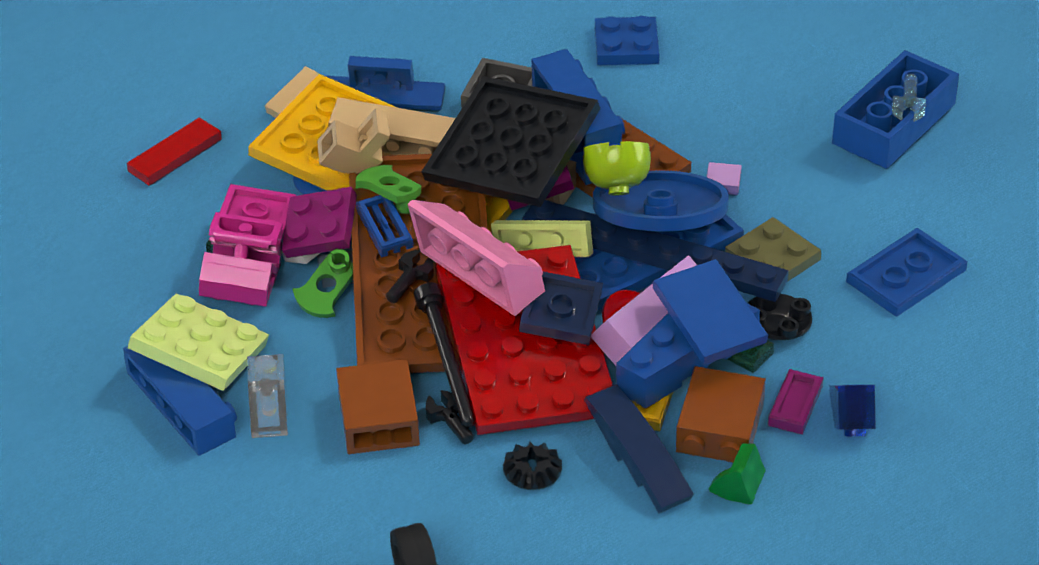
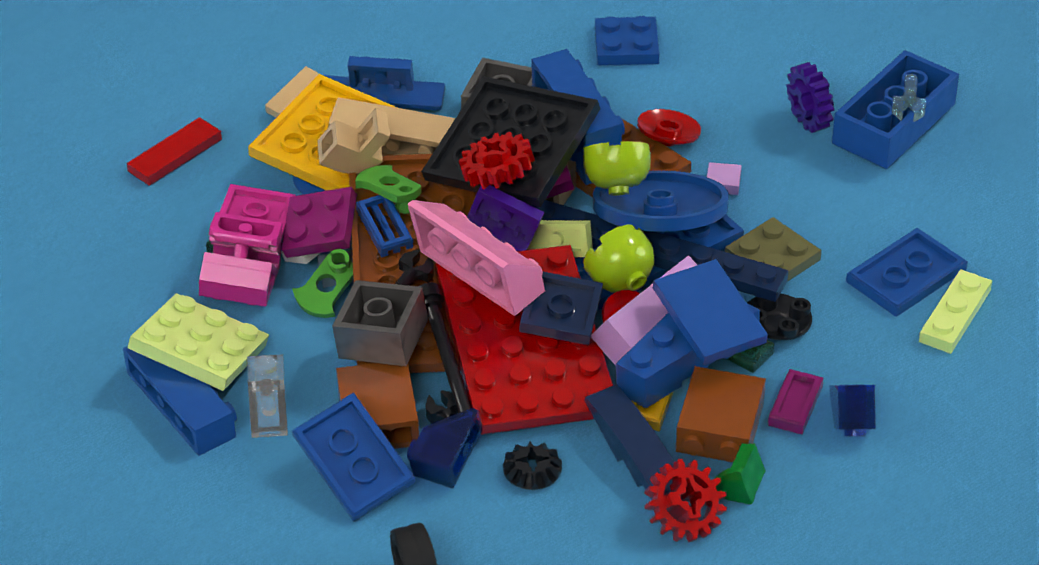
(353, 456): none -> blue tile
(380, 323): none -> flat silver brick
(445, 447): none -> clear blue slope
(496, 160): none -> red gear
(505, 217): none -> dark purple bracket
(621, 260): none -> lime cylinder
(669, 126): none -> red dish
(692, 486): none -> red gear
(810, 97): none -> dark purple gear
(955, 311): none -> yellowish green plate

